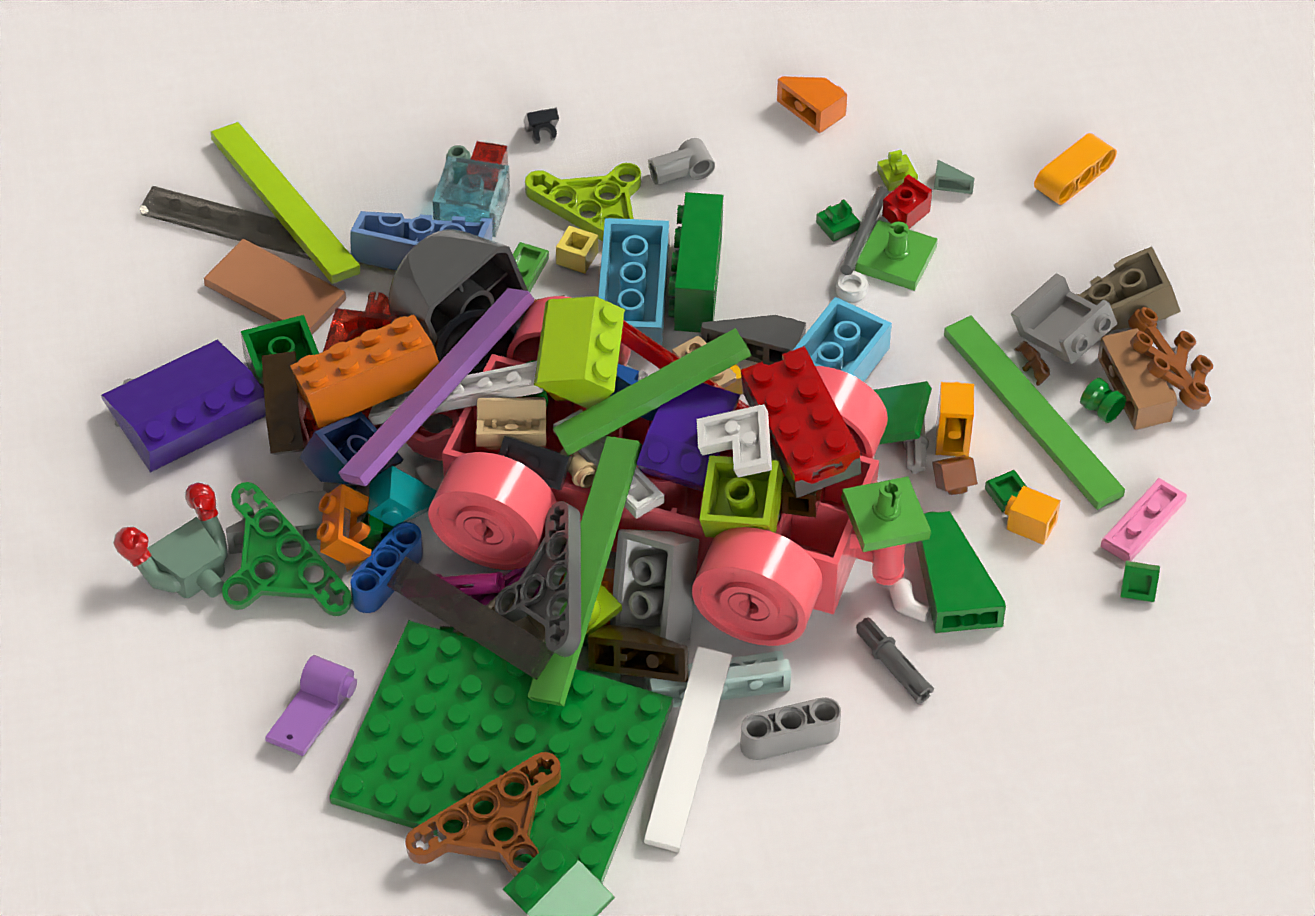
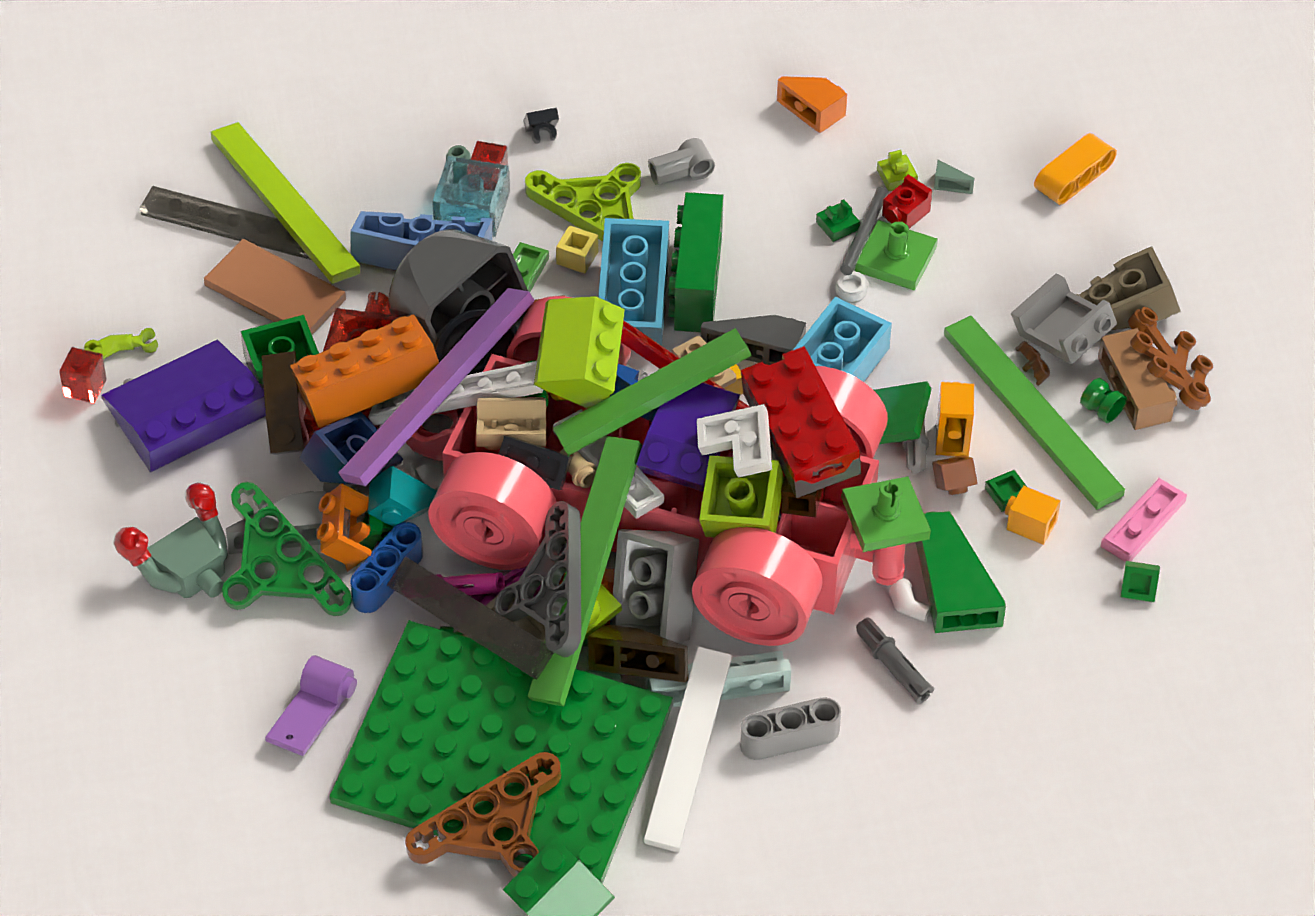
(83, 375): none -> clear red brick
(122, 342): none -> lime arm

